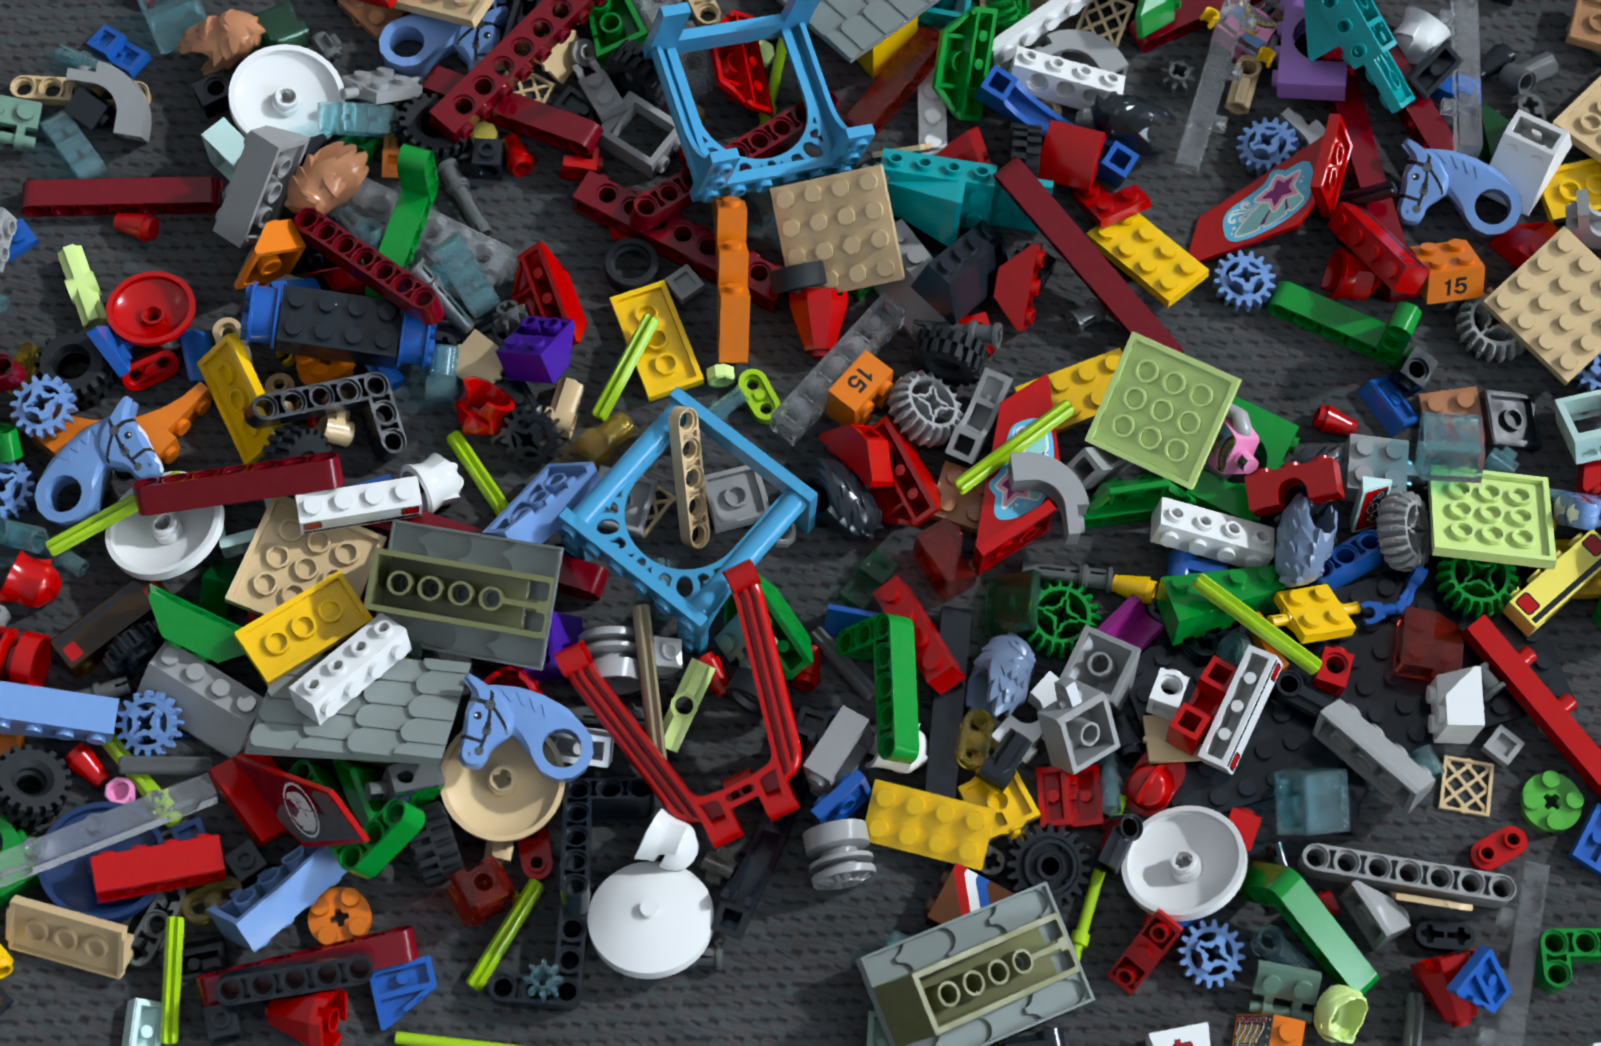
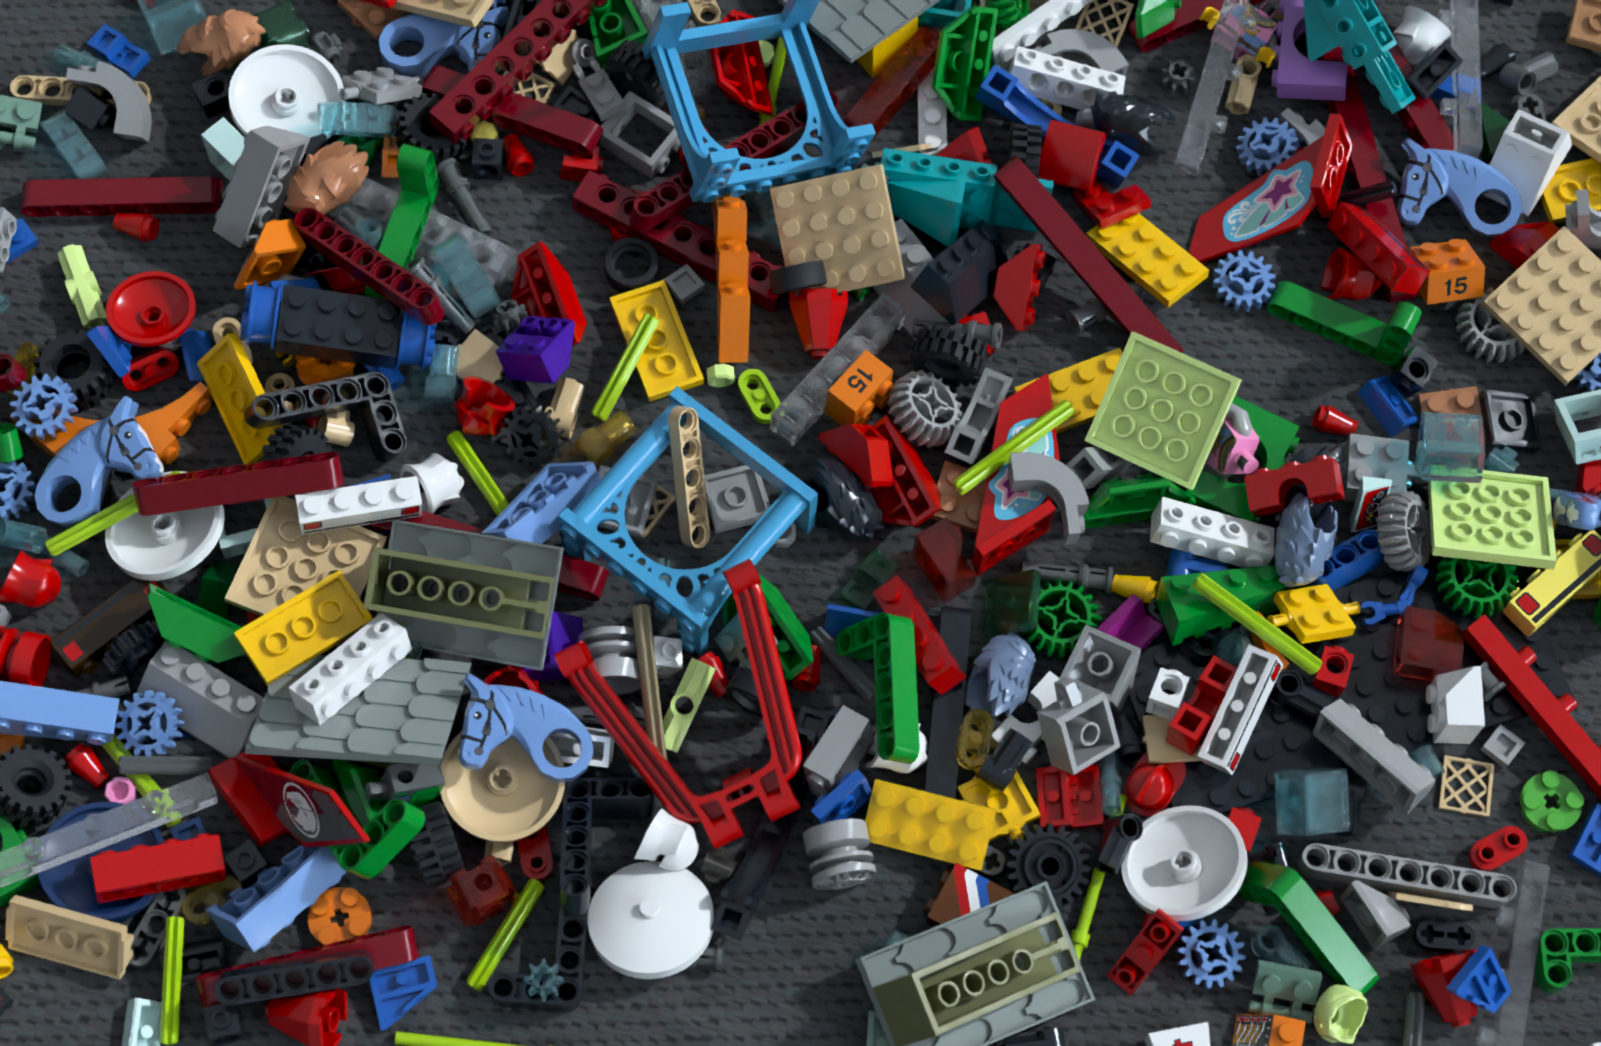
(728, 403): clear light blue pin -> none

